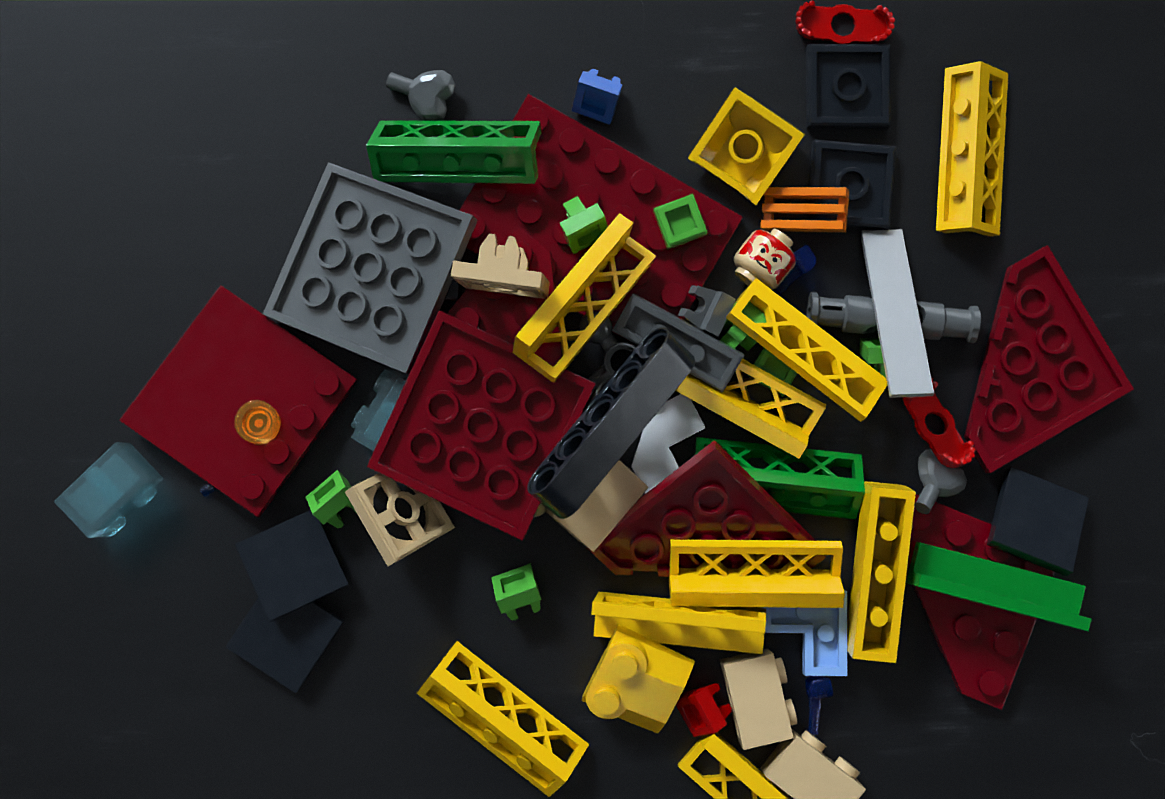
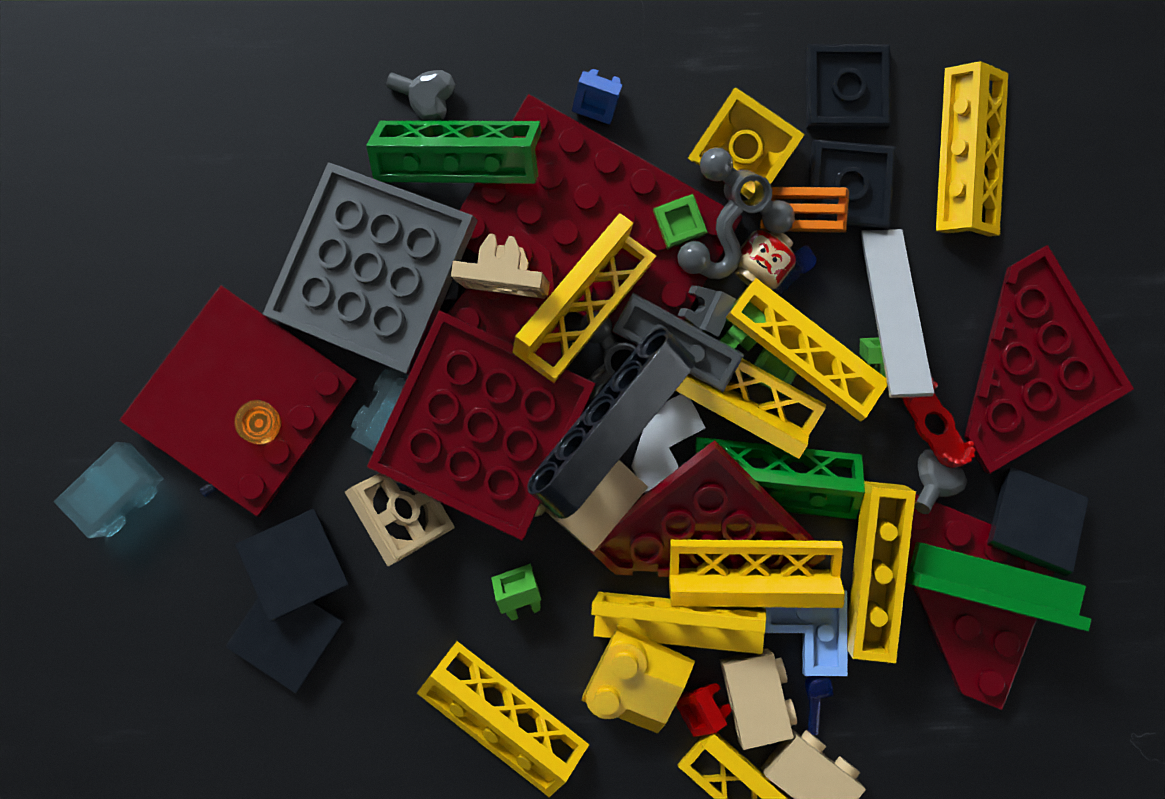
(329, 499): bright green tile -> none
(583, 224): bright green tile -> none
(776, 215): none -> dark grey piece
(857, 316): dark grey piece -> none
(869, 25): red piece -> none

